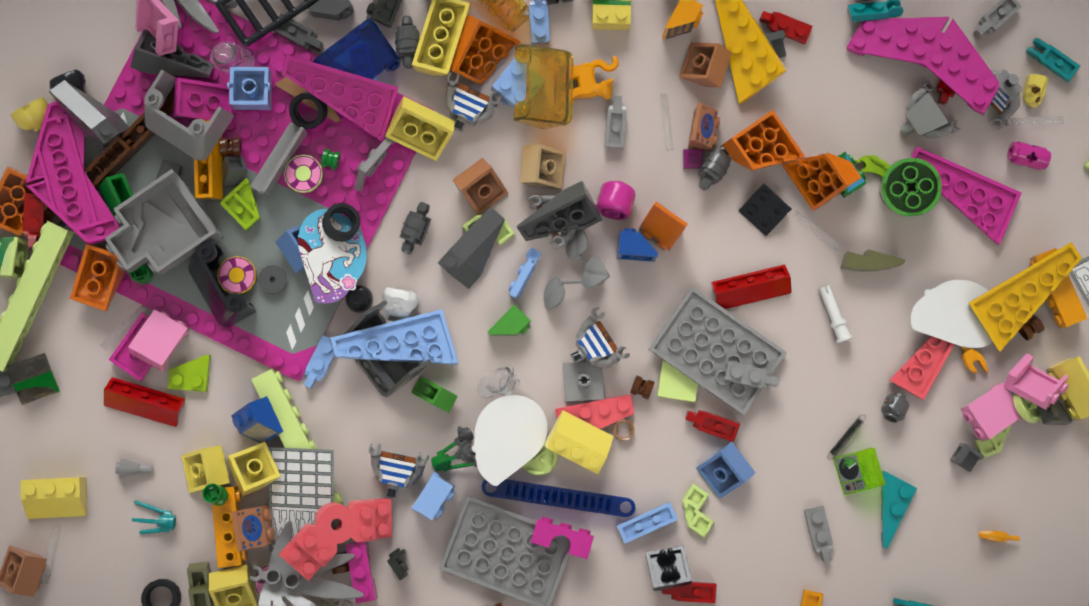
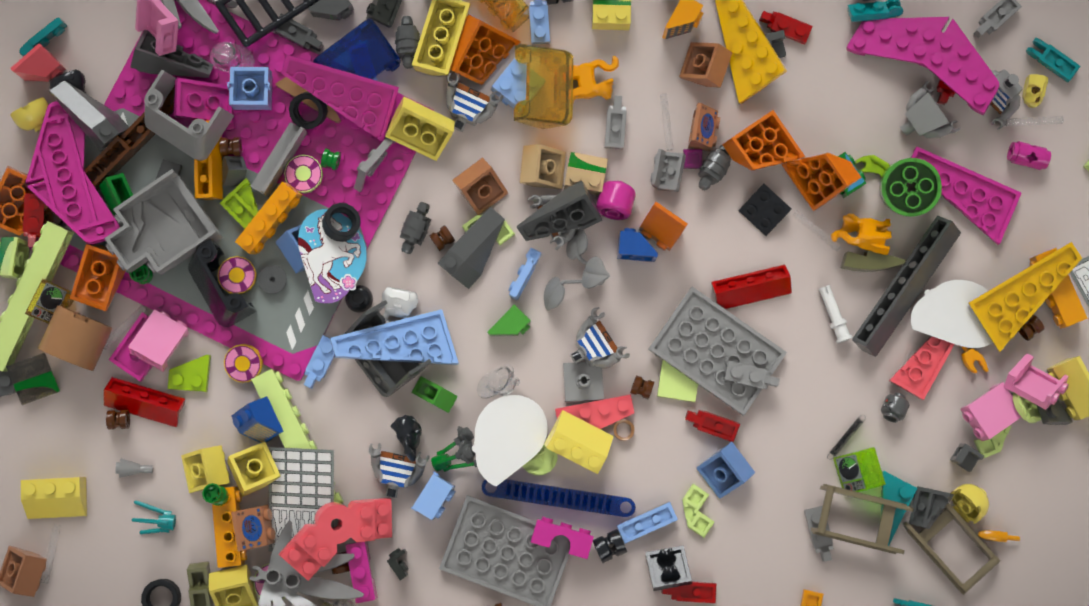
(38, 65): none -> coral slope
(46, 300): none -> slope
(53, 29): none -> teal hinge
(75, 338): none -> medium nougat brick
(117, 419): none -> reddish brown wheel
(243, 363): none -> tile
(269, 218): none -> light orange brick
(408, 434): none -> black piece
(446, 236): none -> reddish brown wheel
(586, 169): none -> tan slope
(603, 549): none -> black wheel
(667, 170): none -> light grey bracket
(870, 233): none -> light orange animal
(885, 523): none -> dark tan piece
(906, 286): none -> dark grey brick
(927, 534): none -> dark tan piece
(928, 506): none -> dark grey wing
(970, 502): none -> light yellow cylinder

